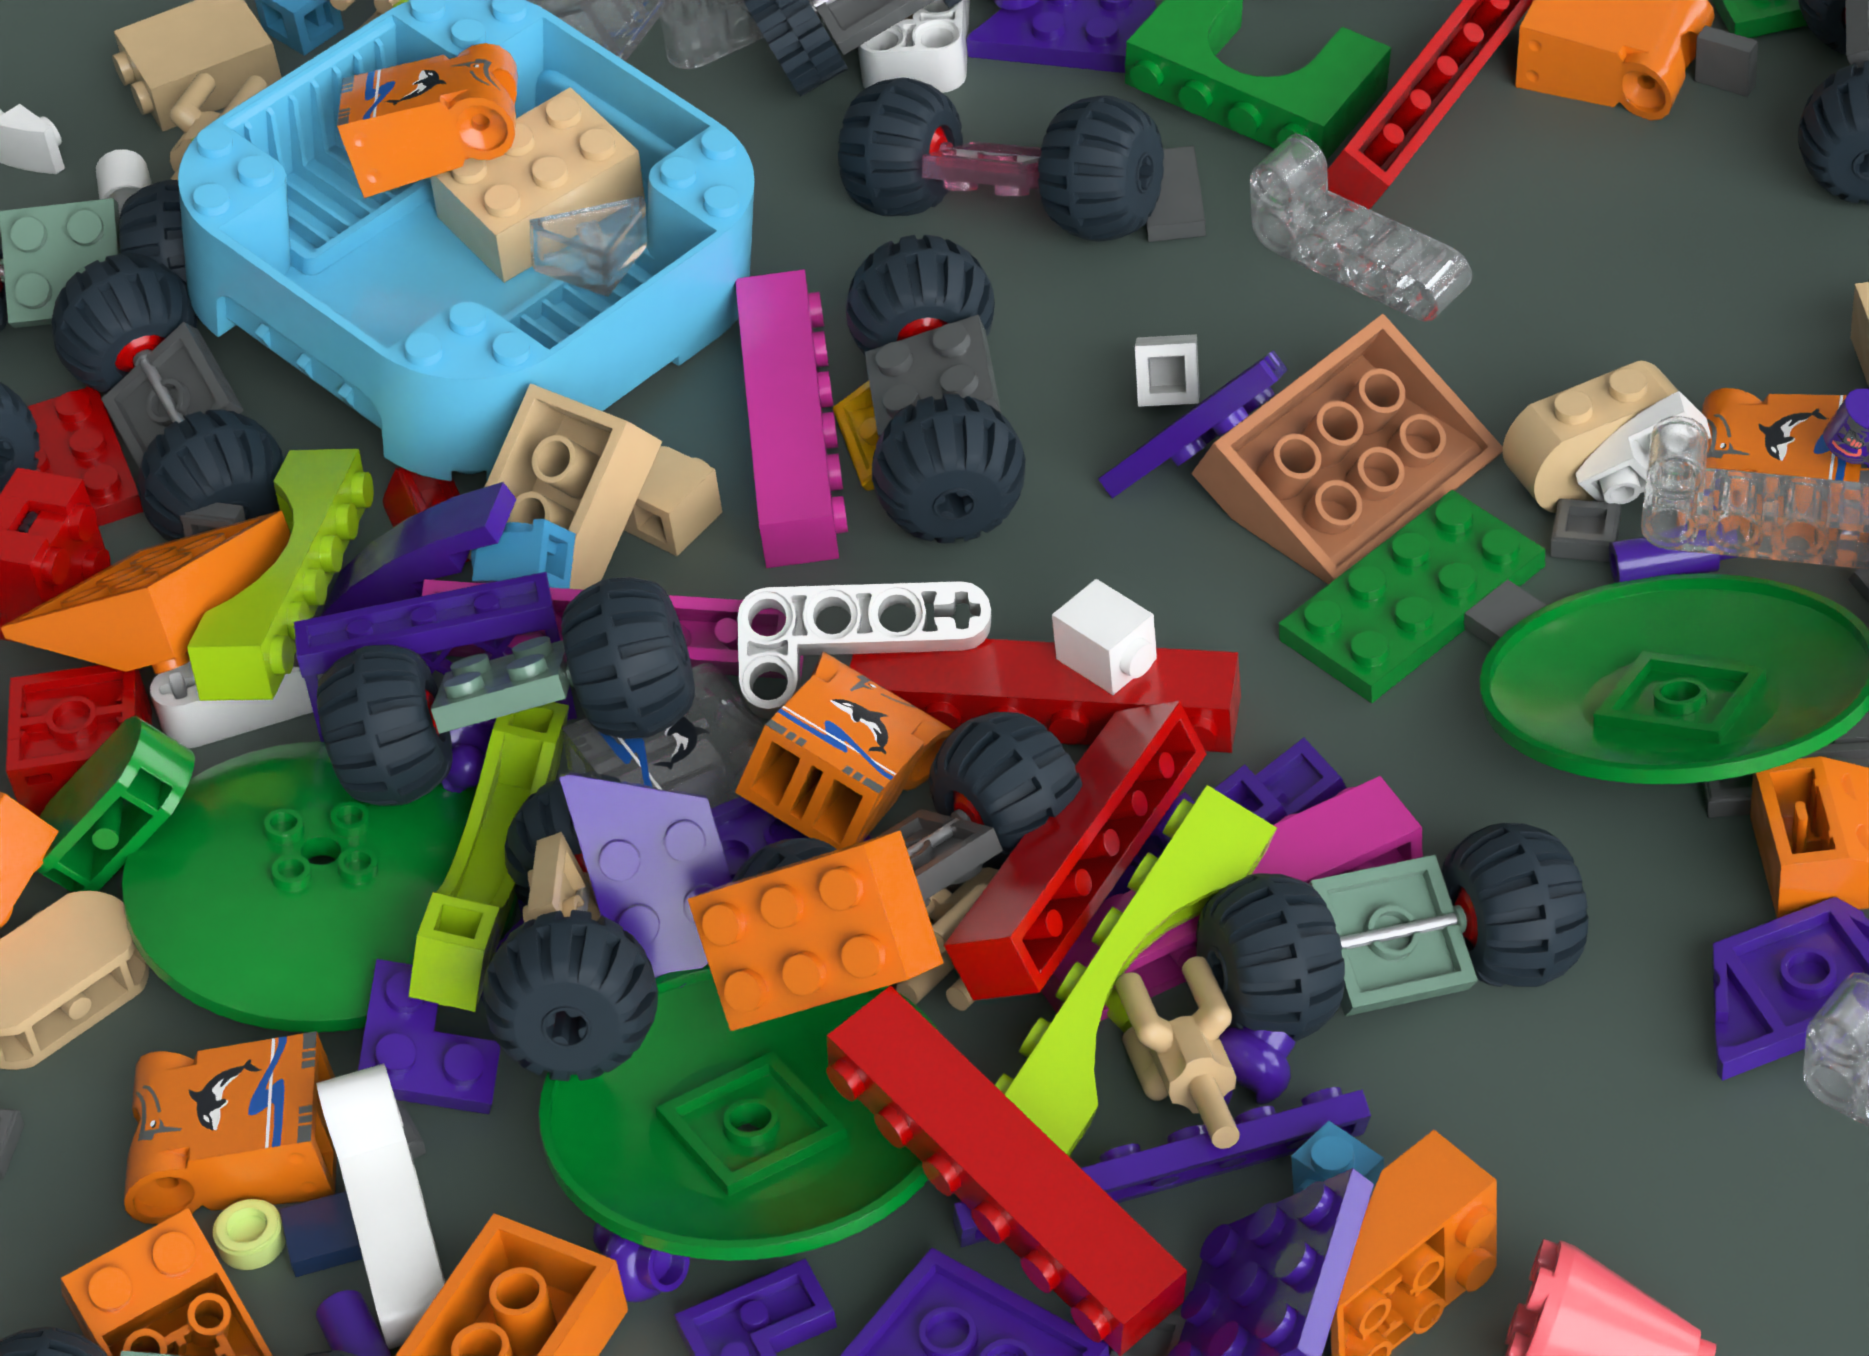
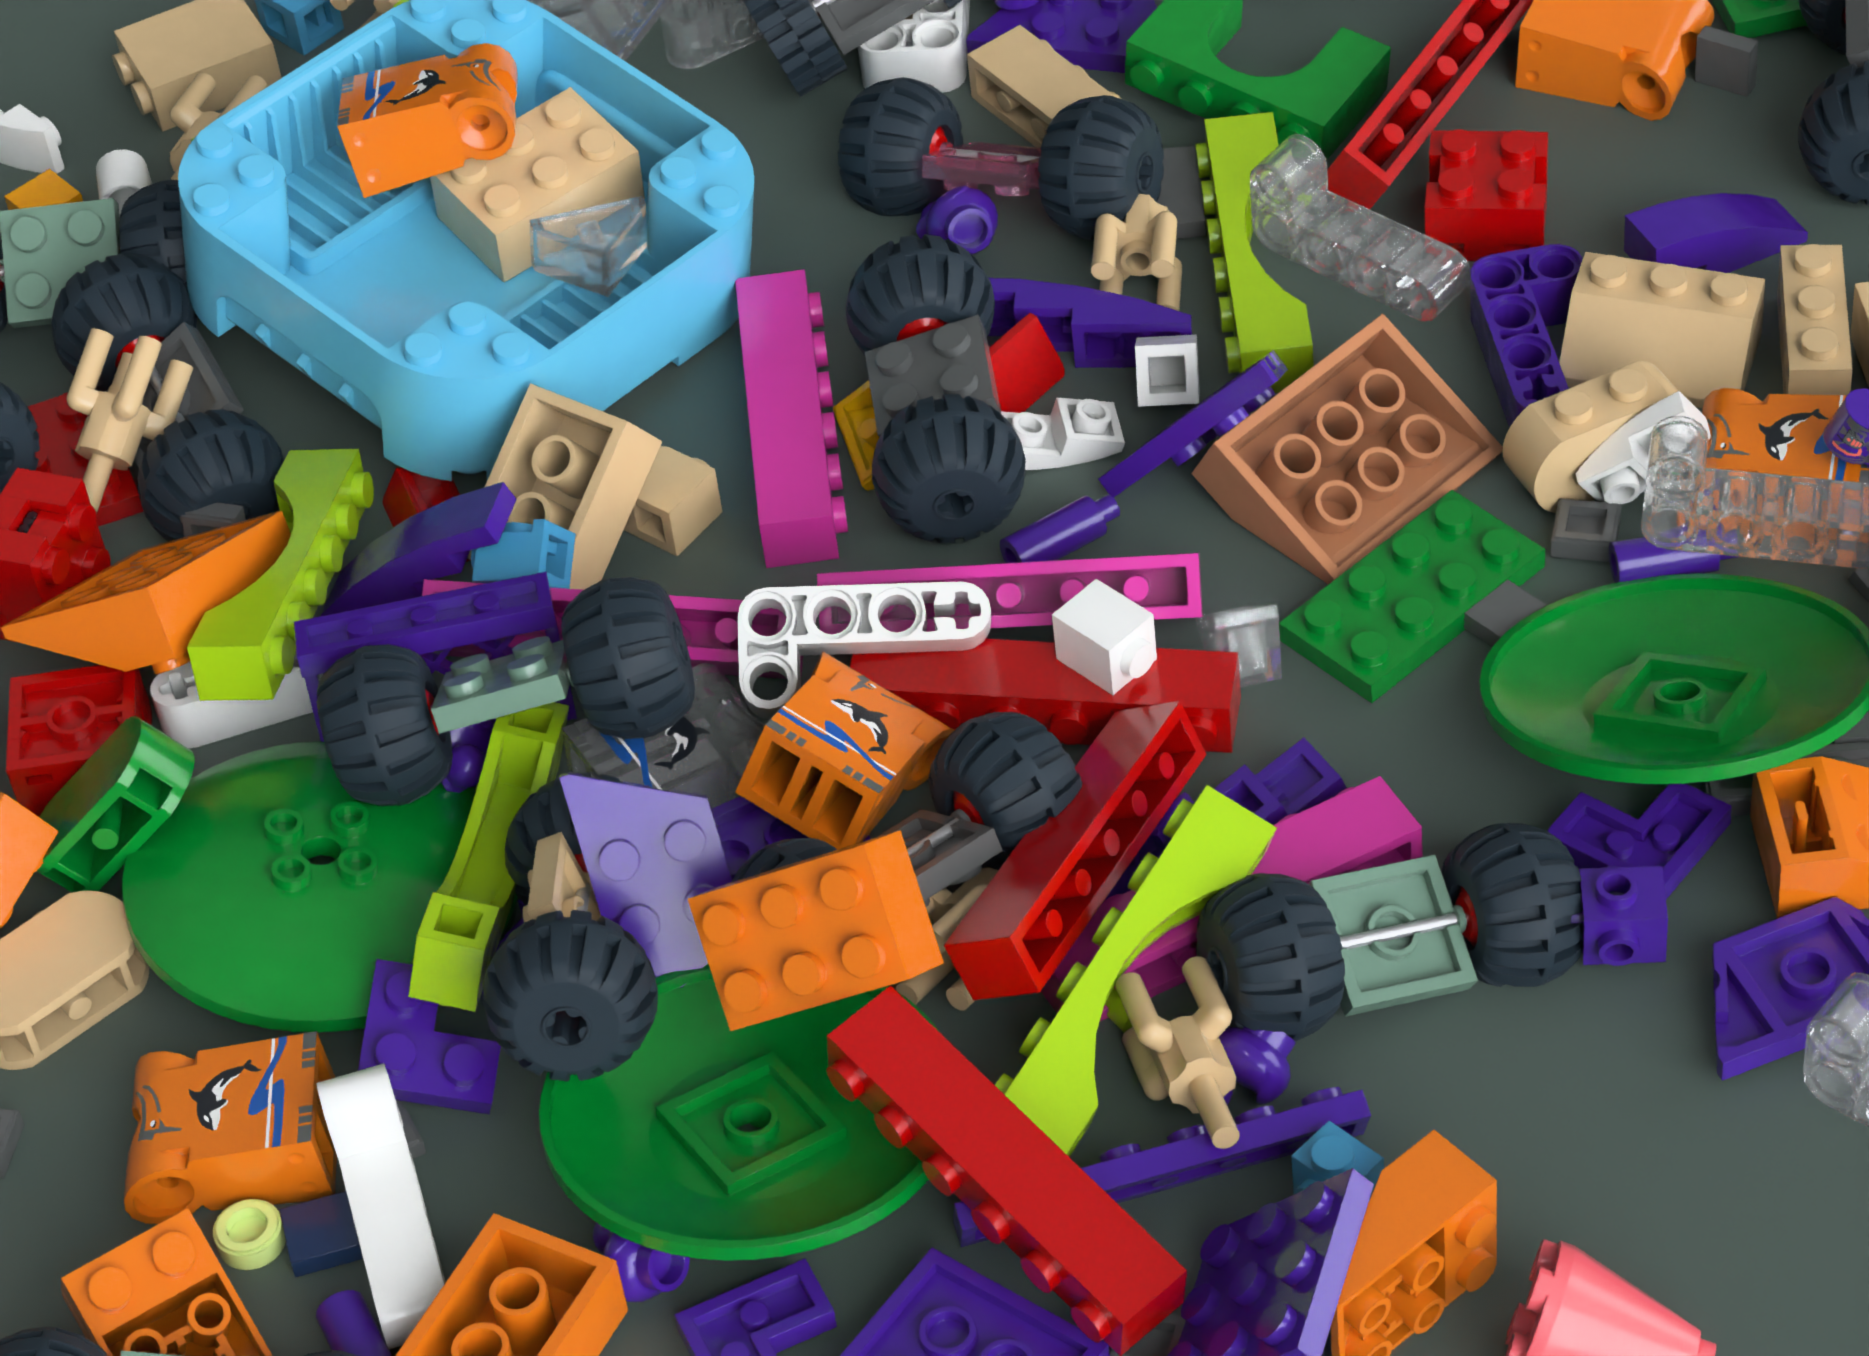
(43, 191): none -> light orange tile
(117, 417): none -> tan plant
(961, 216): none -> dark purple animal
(1024, 365): none -> red slope
(1027, 82): none -> tan brick
(1032, 591): none -> dark pink brick
(1061, 531): none -> dark purple cylinder
(1070, 436): none -> white slope
(1085, 320): none -> dark purple slope
(1139, 247): none -> tan plant
(1251, 633): none -> clear slope
(1255, 305): none -> lime arch
(1487, 190): none -> red piece
(1510, 307): none -> dark purple beam
(1623, 915): none -> dark purple brick
(1668, 834): none -> dark purple plate
(1680, 318): none -> tan slope
(1711, 231): none -> dark purple slope
(1813, 320): none -> tan brick

